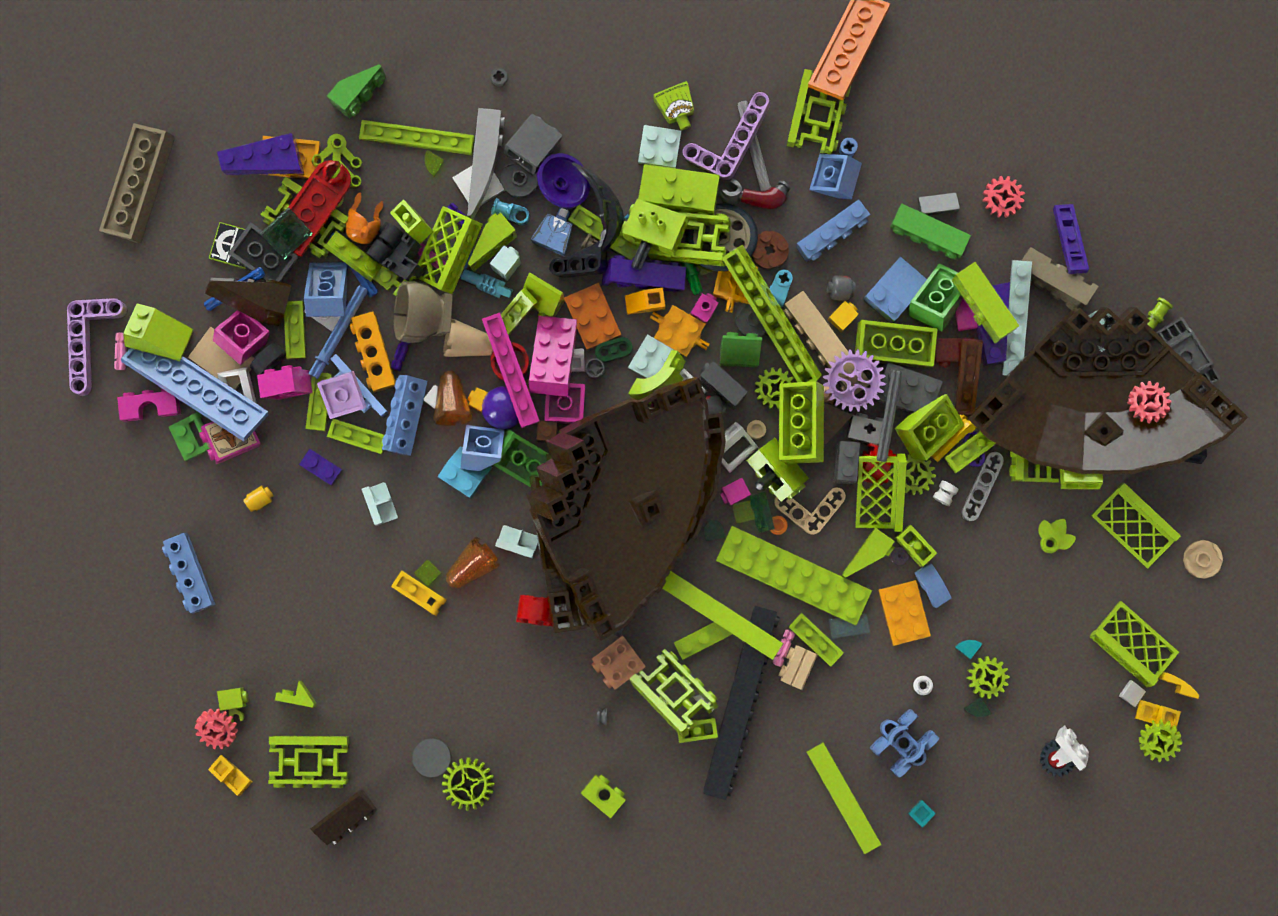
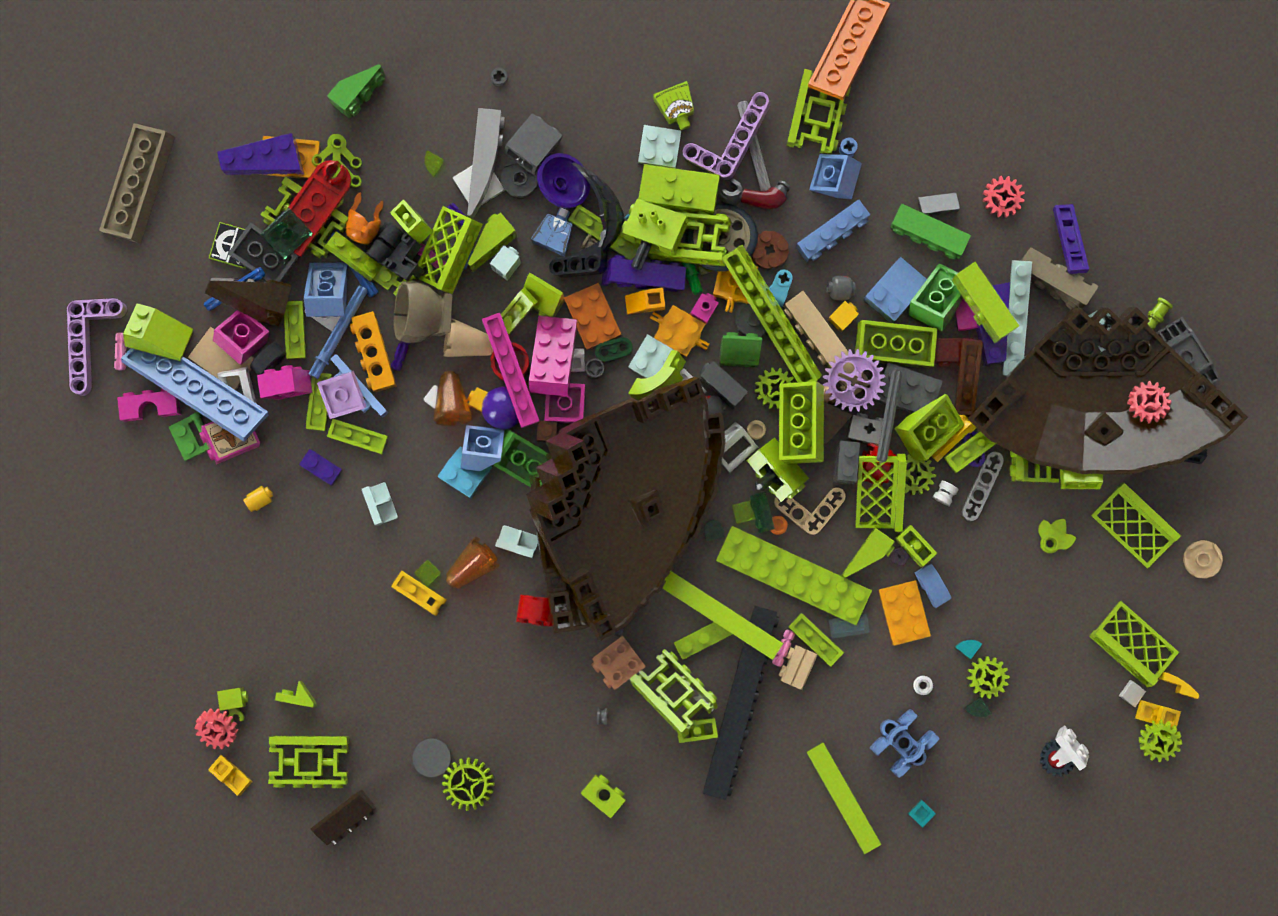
(188, 573): medium blue brick -> none
(404, 415): medium blue brick -> none
(416, 137): lime tile -> none
(487, 284): medium azure hinge -> none
(510, 211): medium azure connector -> none
(735, 492): dark pink brick -> none

